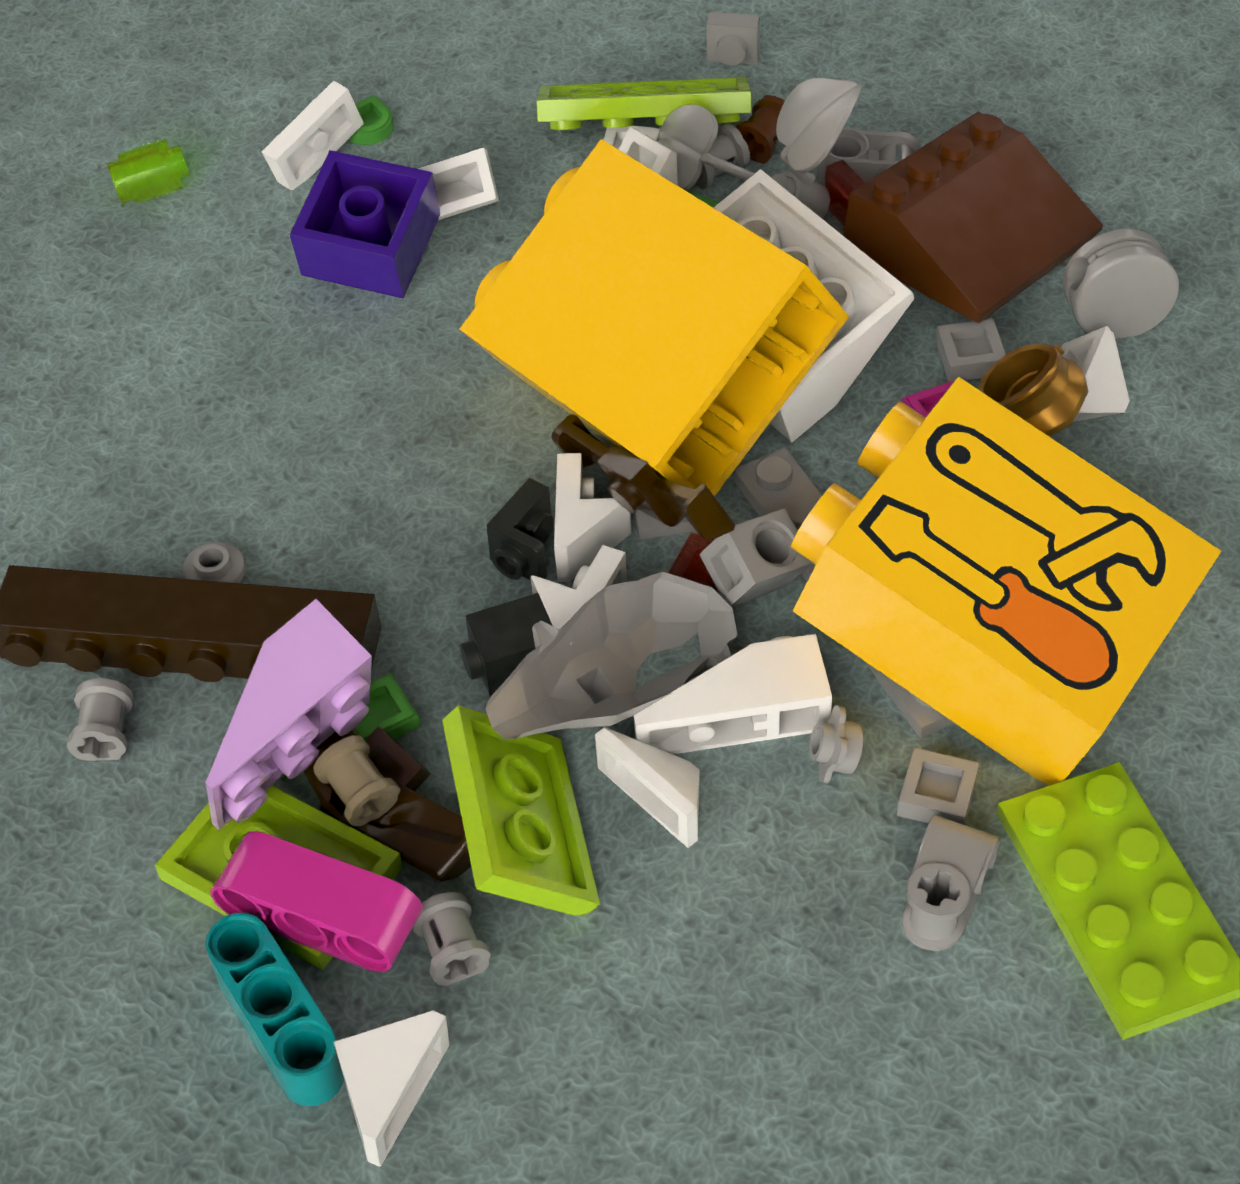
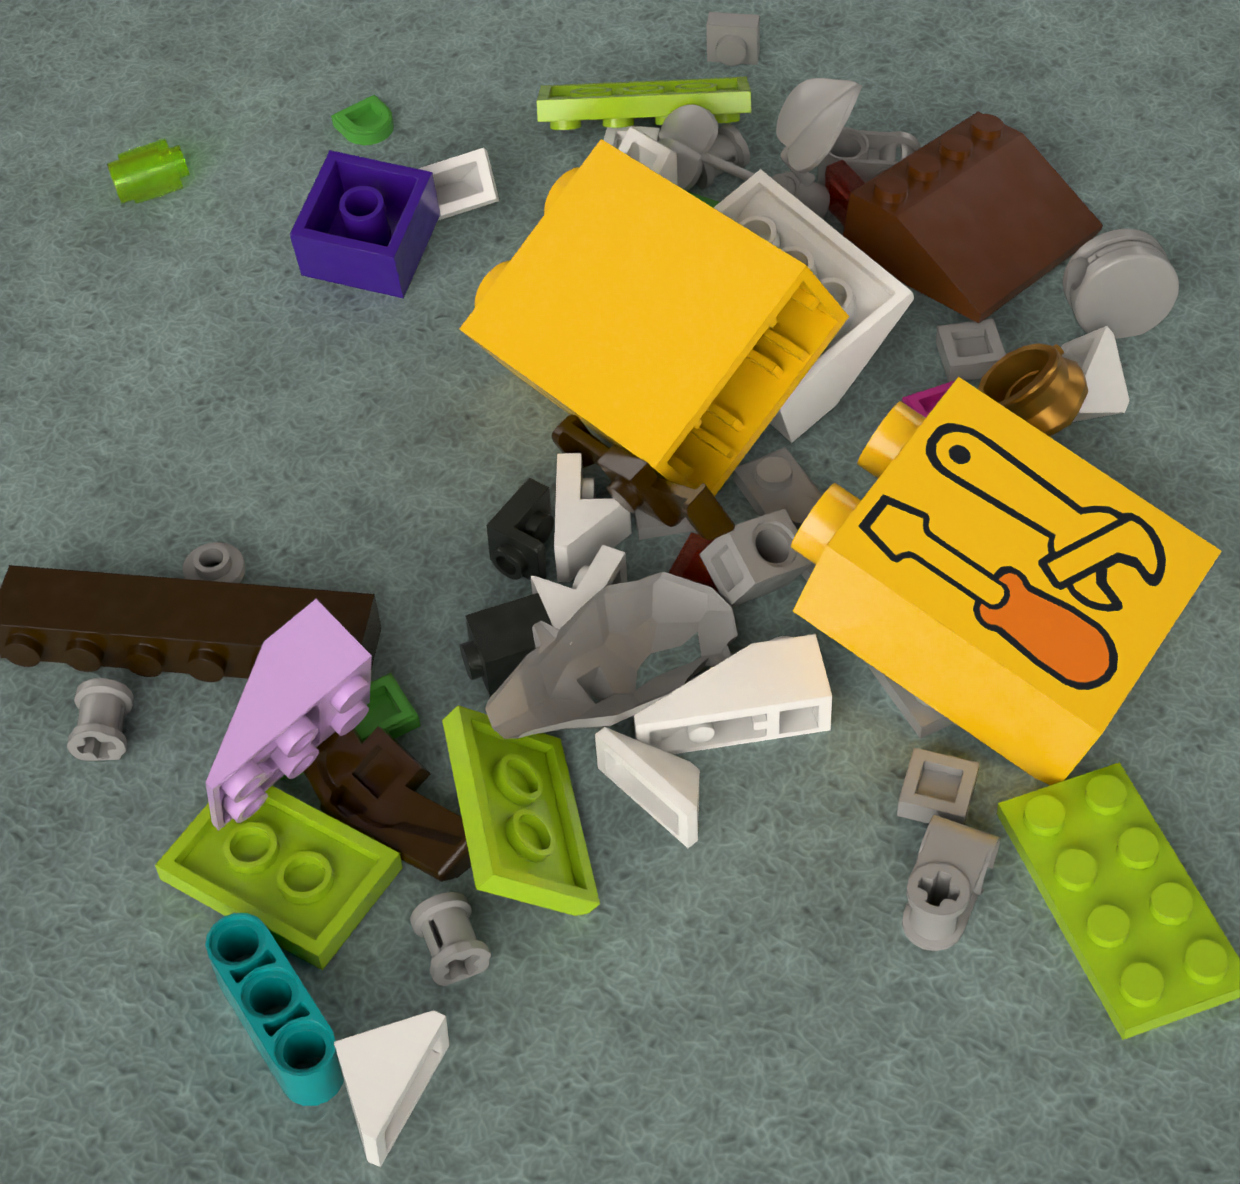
(307, 140): white plate -> none
(318, 901): dark pink beam -> none
(356, 780): dark tan bush -> none
(761, 128): reddish brown bush -> none
(836, 744): light grey plate -> none

